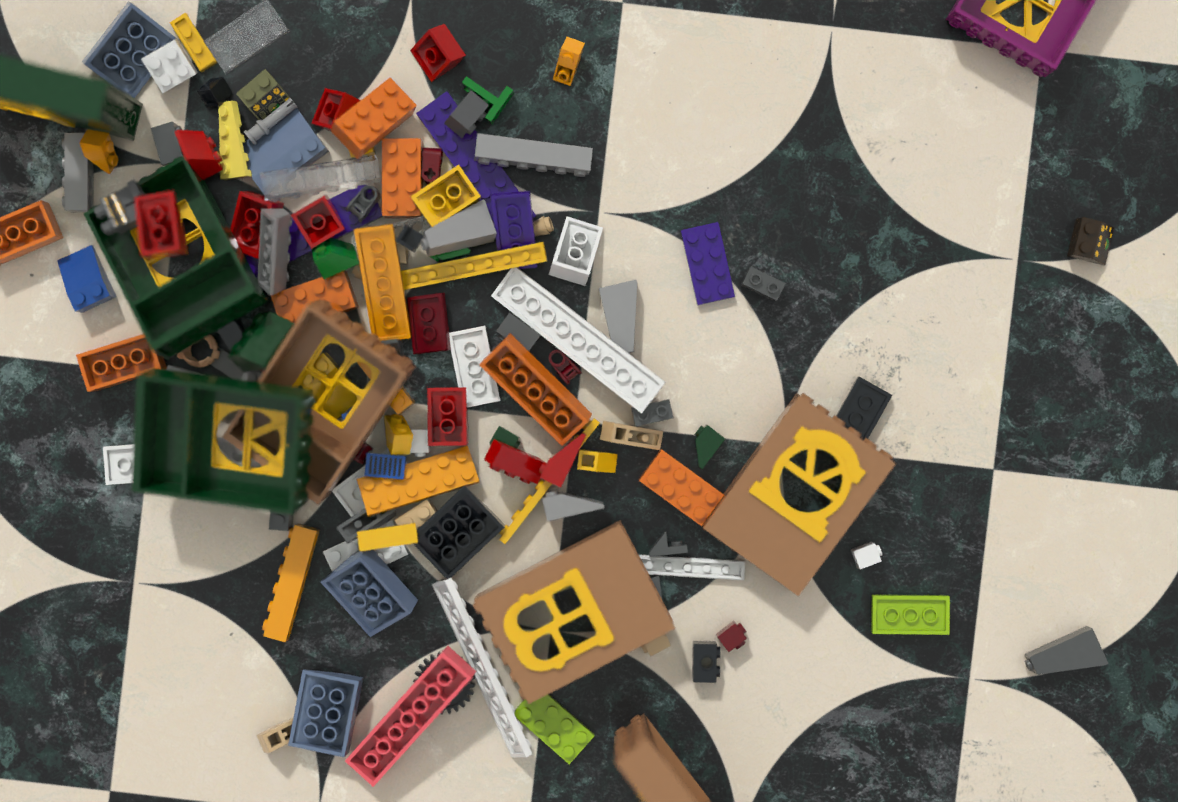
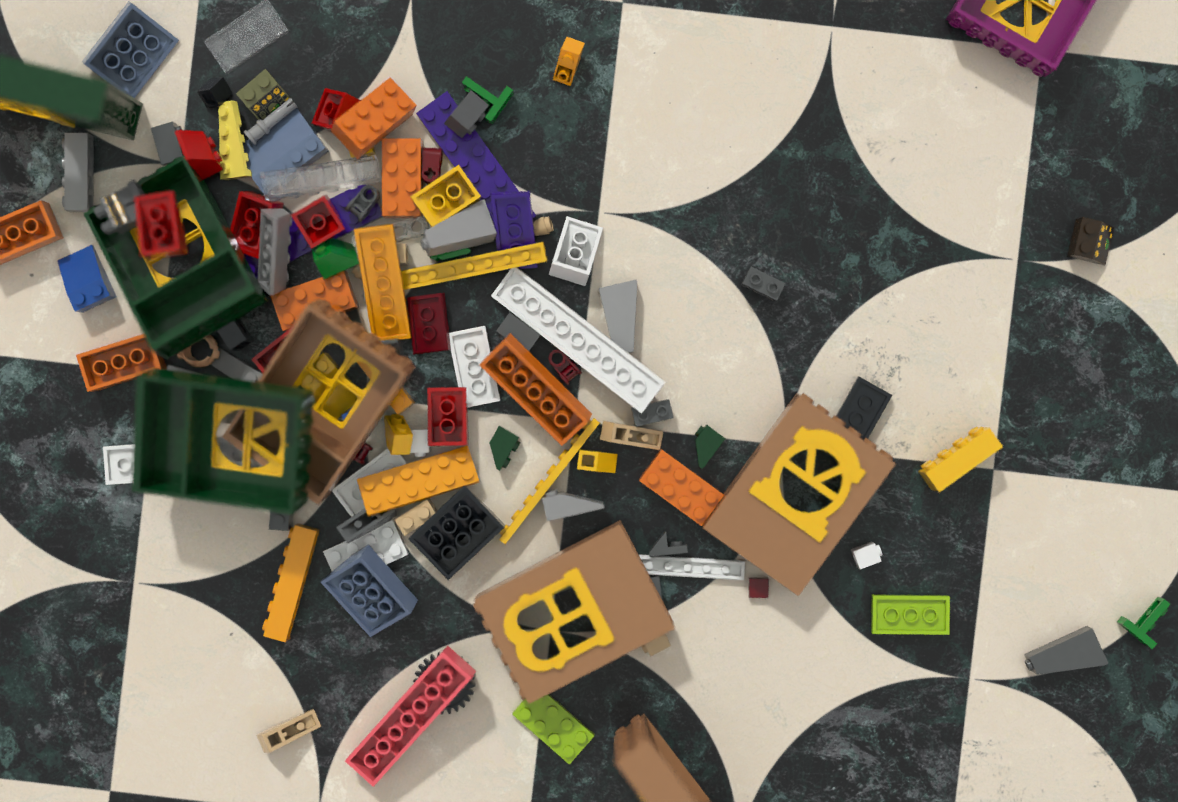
(99, 149): light orange slope -> none
(169, 65): white brick -> none
(193, 42): yellow tile -> none
(260, 342): dark green slope -> none
(325, 712): sand blue slope -> none
(385, 466): blue panel -> none
(387, 537): yellow tile -> none
(409, 238): black panel -> none
(437, 52): red slope -> none
(485, 674): white plate -> none
(514, 462): red brick -> none
(533, 154): light grey brick -> none
(559, 465): red slope -> none
(702, 673): black brick -> none
(707, 263): dark purple plate -> none
(732, 636): dark red brick -> none
(758, 587): none -> dark red tile
(960, 458): none -> yellow brick
(1146, 622): none -> green bracket

